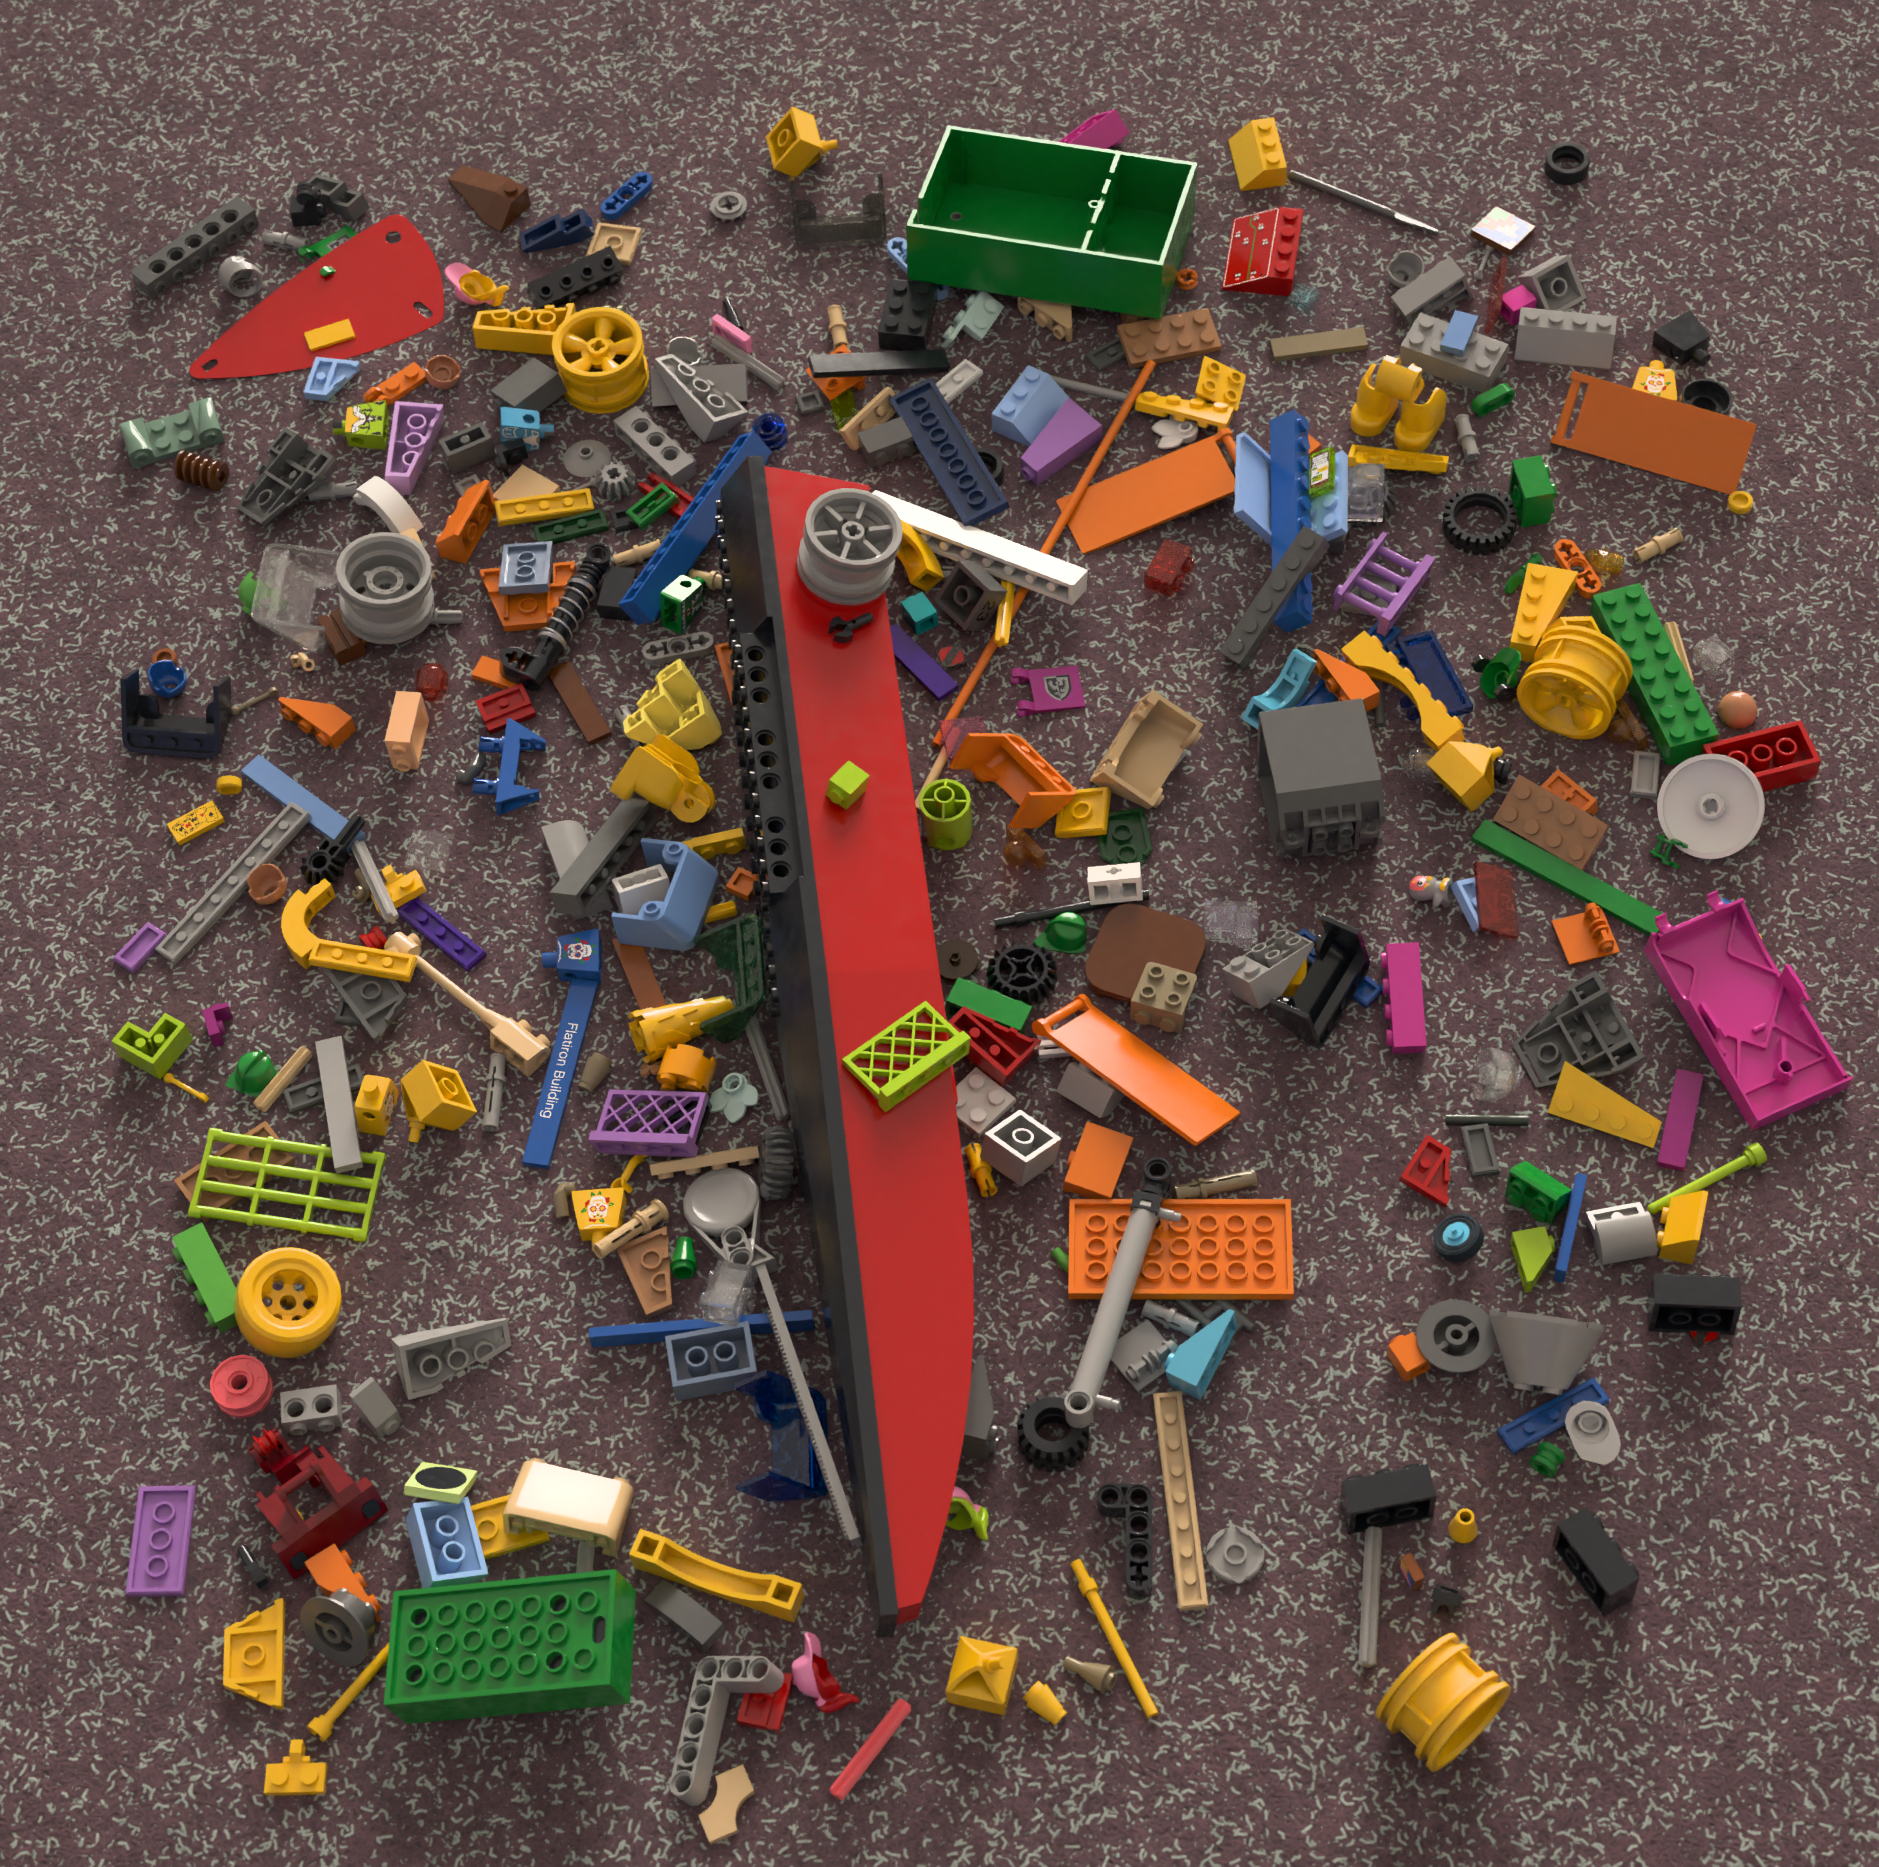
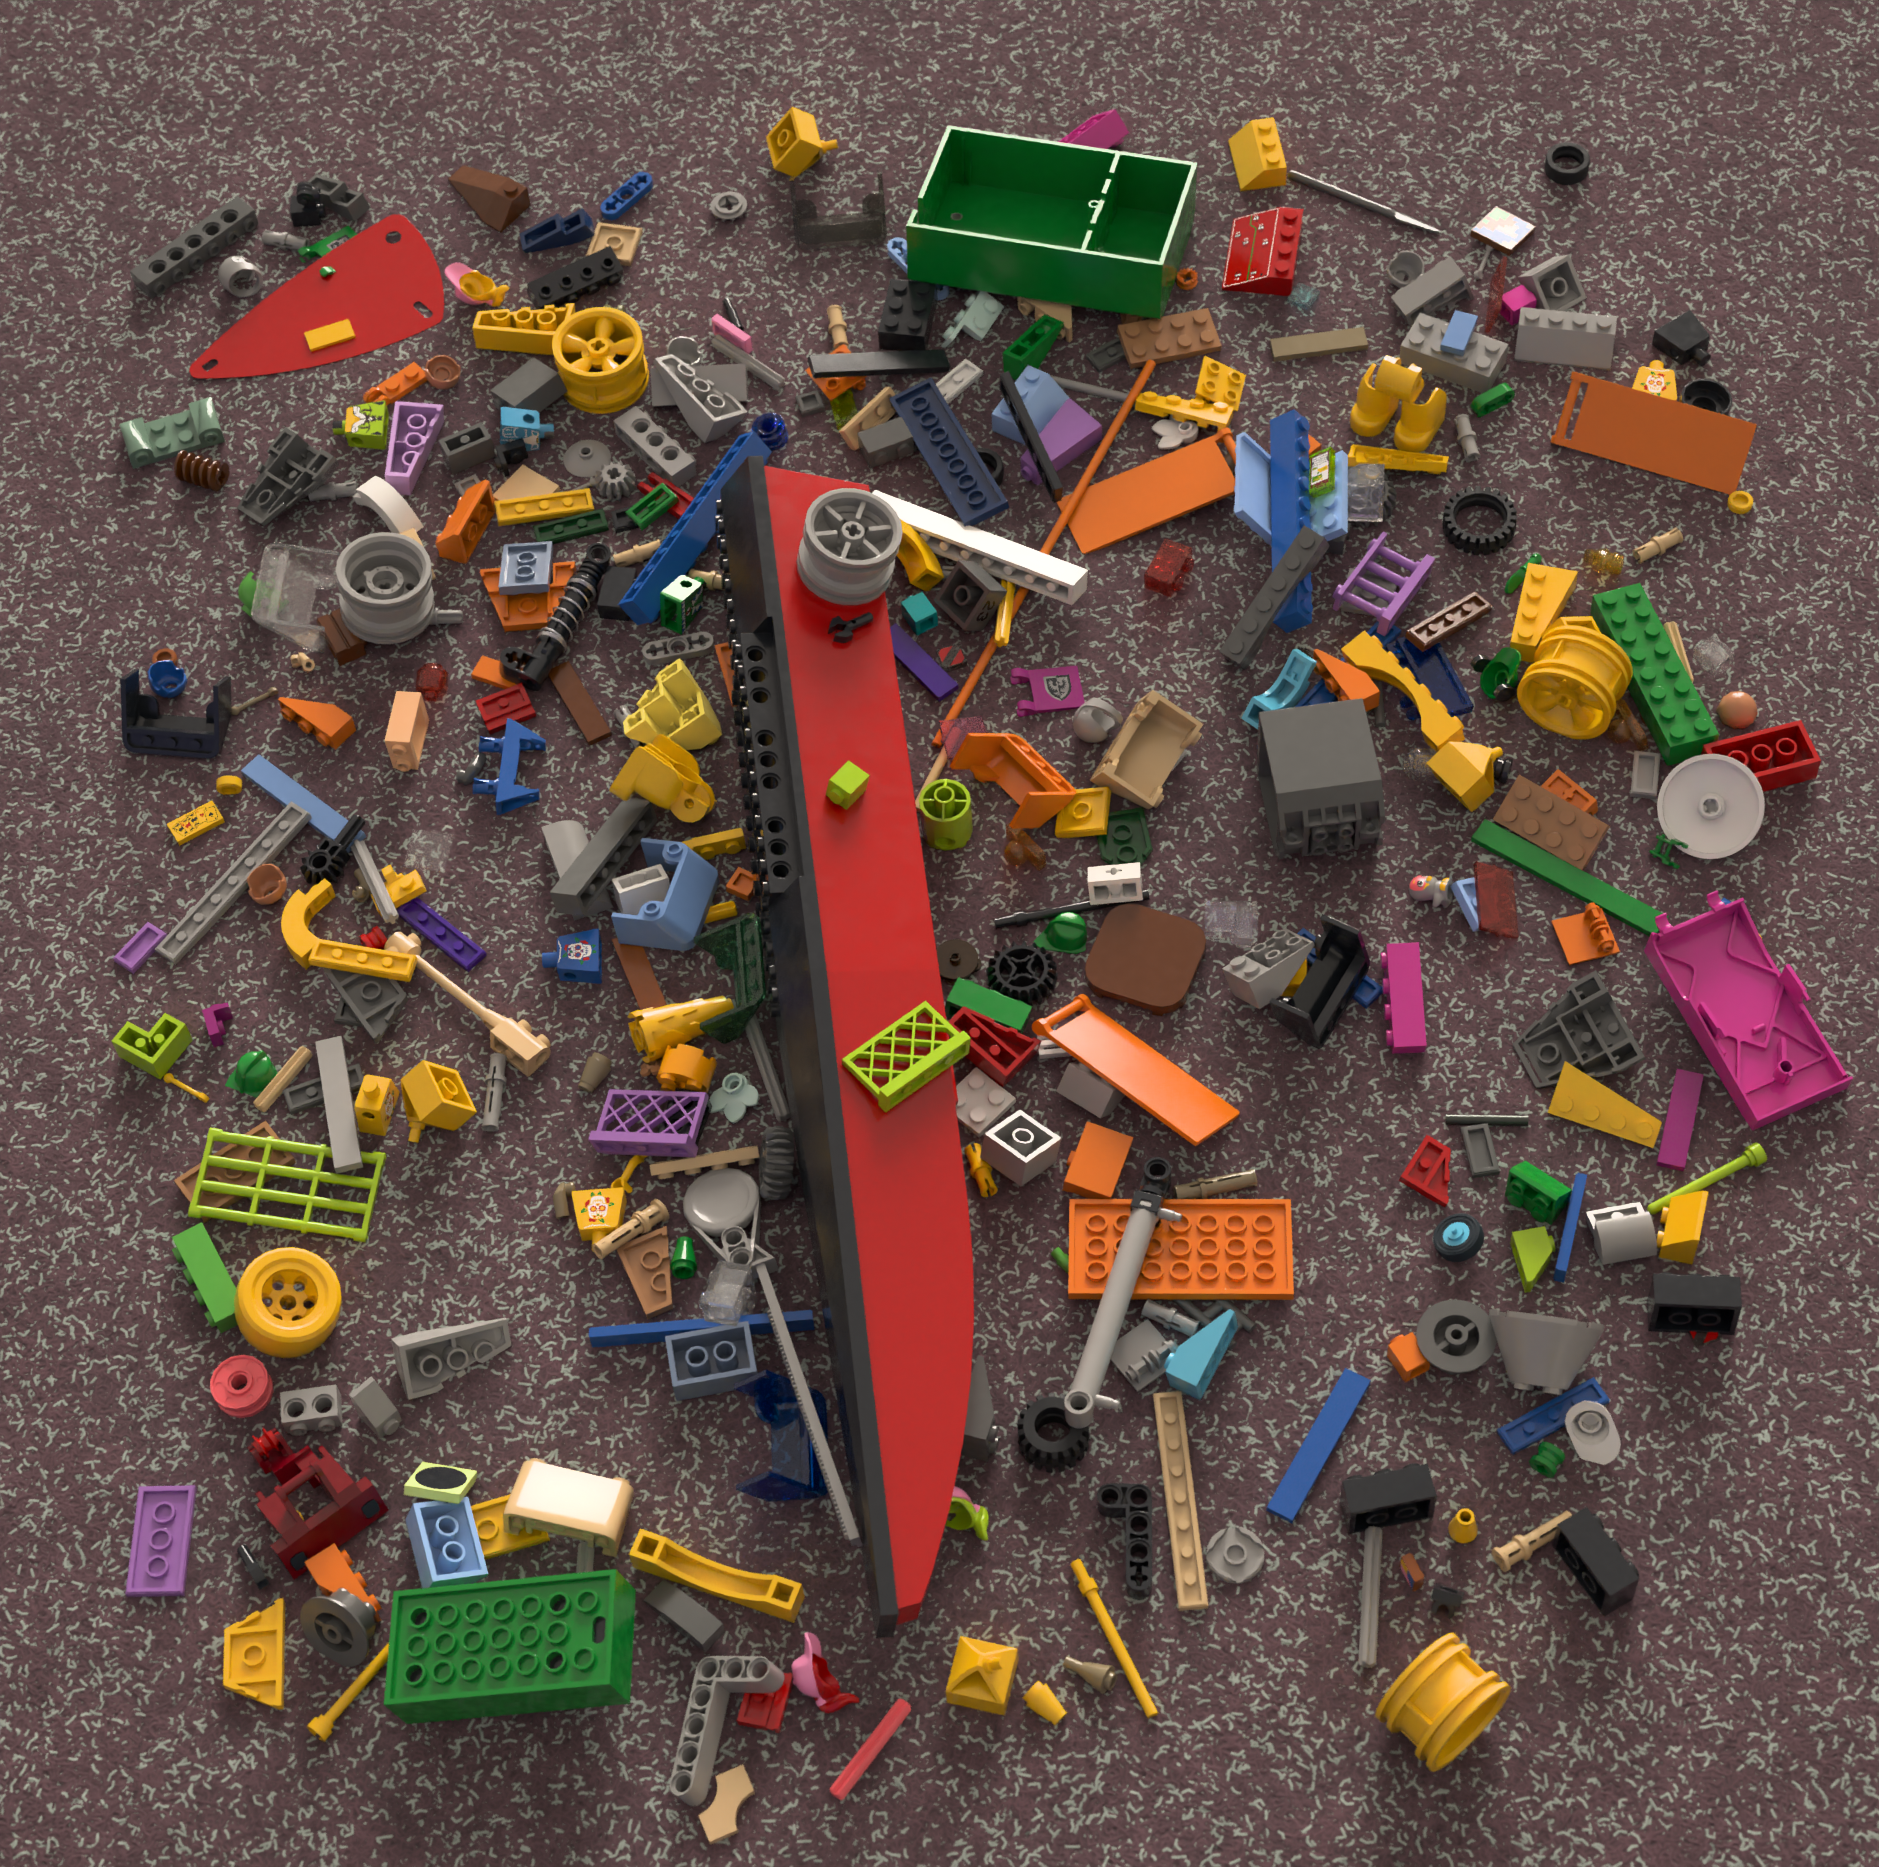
(295, 1774): yellow hinge -> none
(329, 377): light blue wing -> none
(560, 1074): blue tile -> none
(1031, 346): none -> green slope
(1031, 437): none -> black tile
(1092, 724): none -> light grey helmet
(1162, 997): dark tan bracket -> none
(1318, 1445): none -> blue tile
(1448, 621): none -> reddish brown tile
(1496, 1071): clear cylinder -> none
(1521, 1546): none -> tan pin
(1532, 491): green brick -> none
(1577, 559): orange beam -> none

